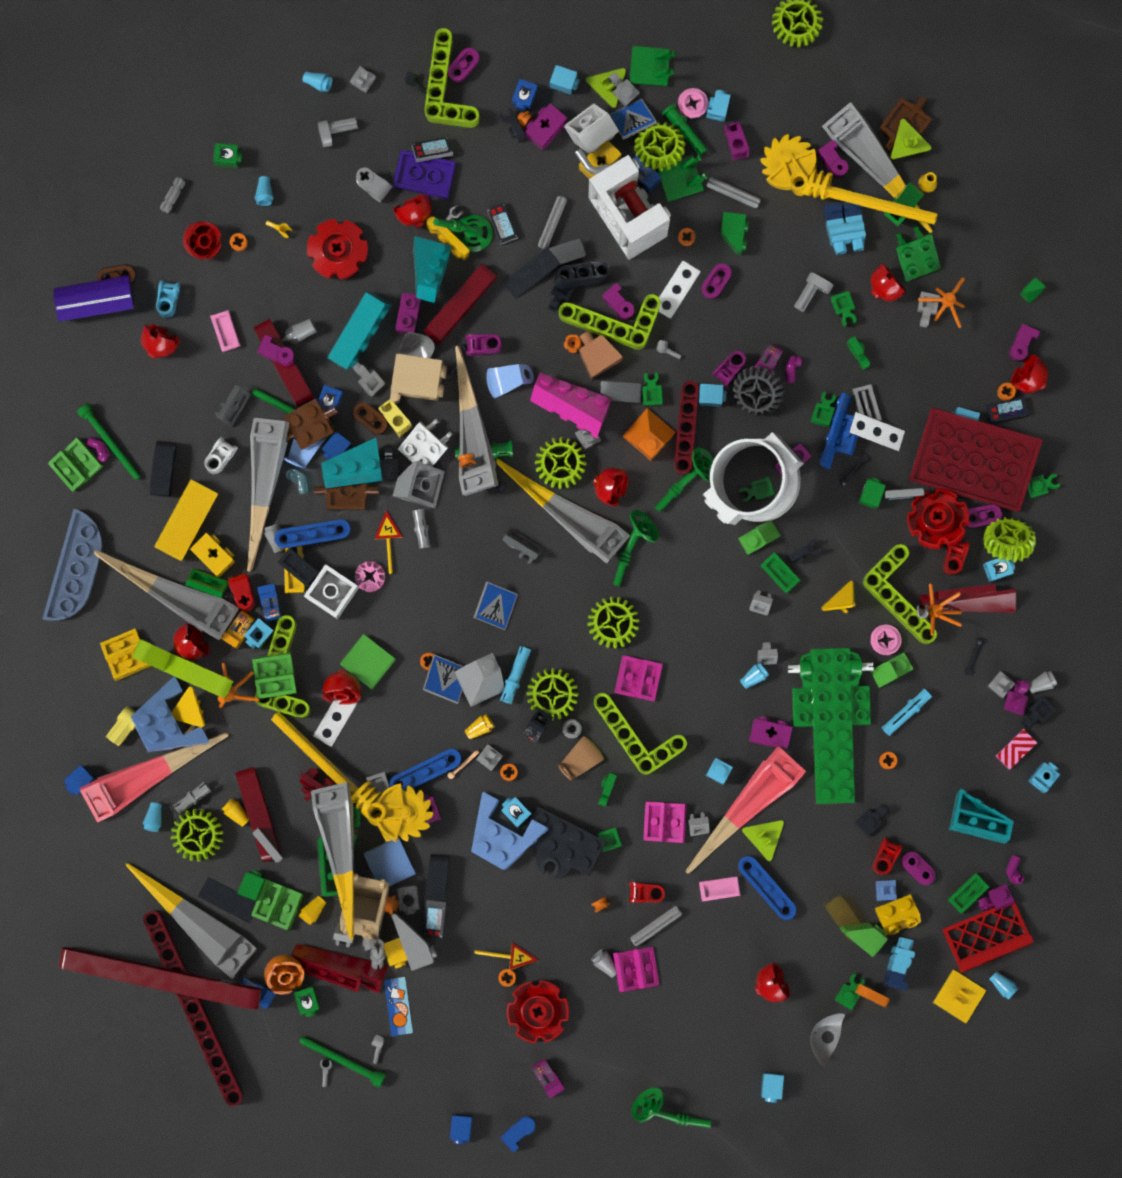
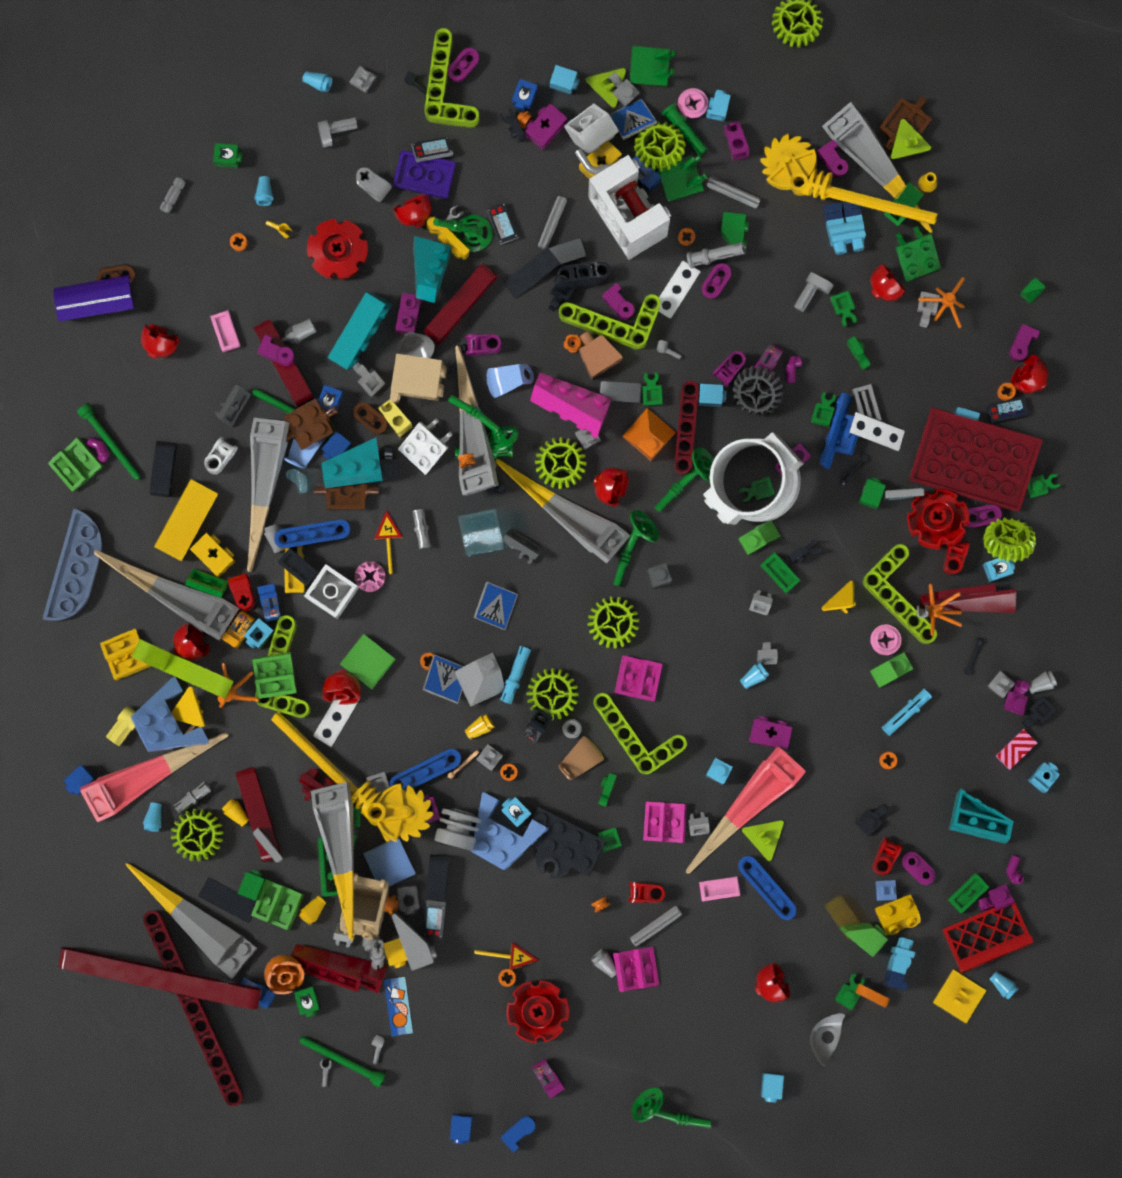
(167, 294): medium azure piece -> none
(202, 240): red cylinder -> none
(419, 484): light grey slope -> none
(458, 829): none -> light grey wheel
(481, 532): none -> clear light blue slope
(497, 433): none -> green dish
(659, 575): none -> dark grey brick
(707, 256): none -> light grey pin
(831, 704): green piece -> none

